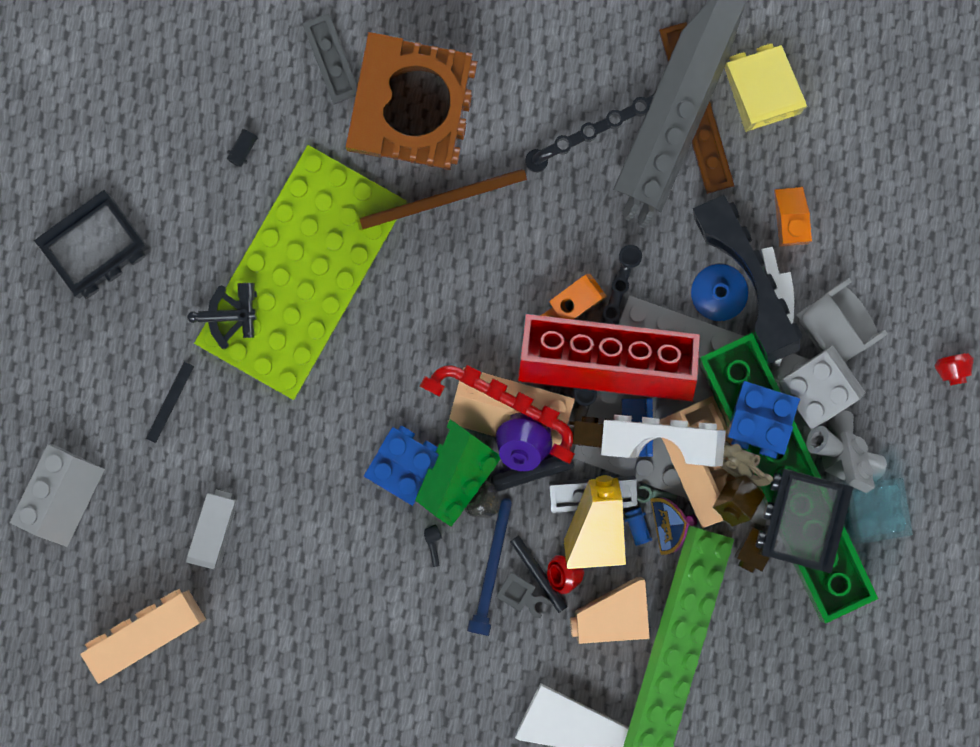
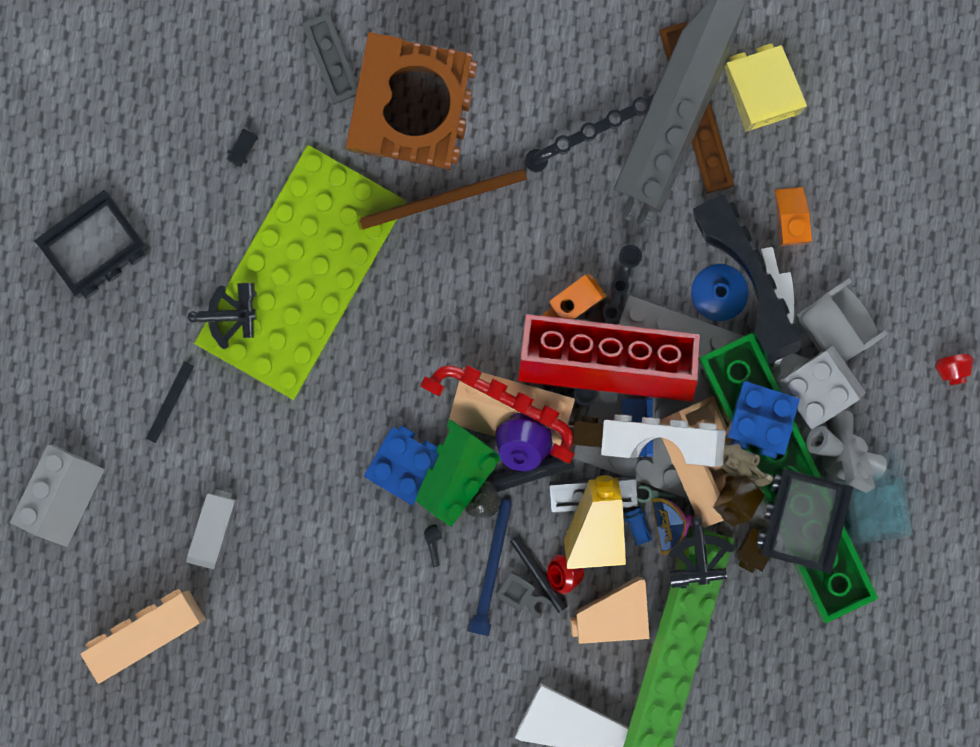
(702, 572): none -> black piece

